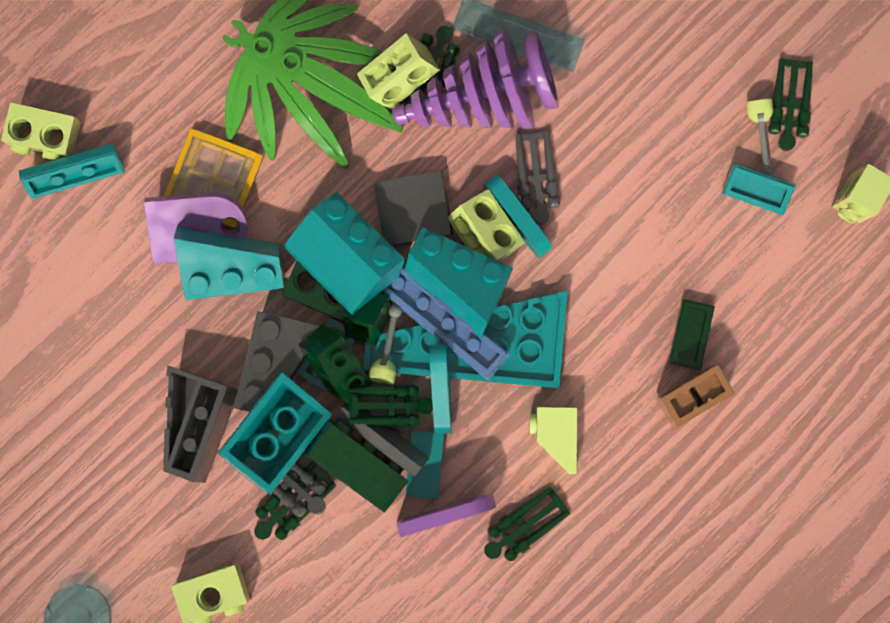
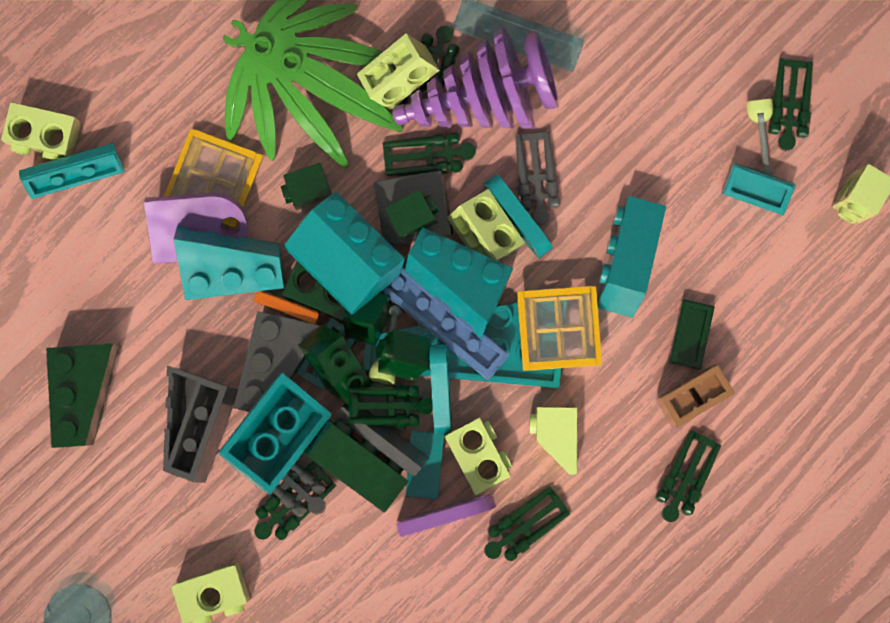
(77, 391): none -> dark green wedge
(287, 307): none -> orange tile
(306, 186): none -> dark green brick
(403, 354): none -> dark green brick
(412, 214): none -> dark green brick
(466, 152): none -> dark green piece
(470, 459): none -> yellowish green brick
(559, 328): none -> clear piece
(631, 256): none -> teal wedge
(670, 512): none -> dark green piece

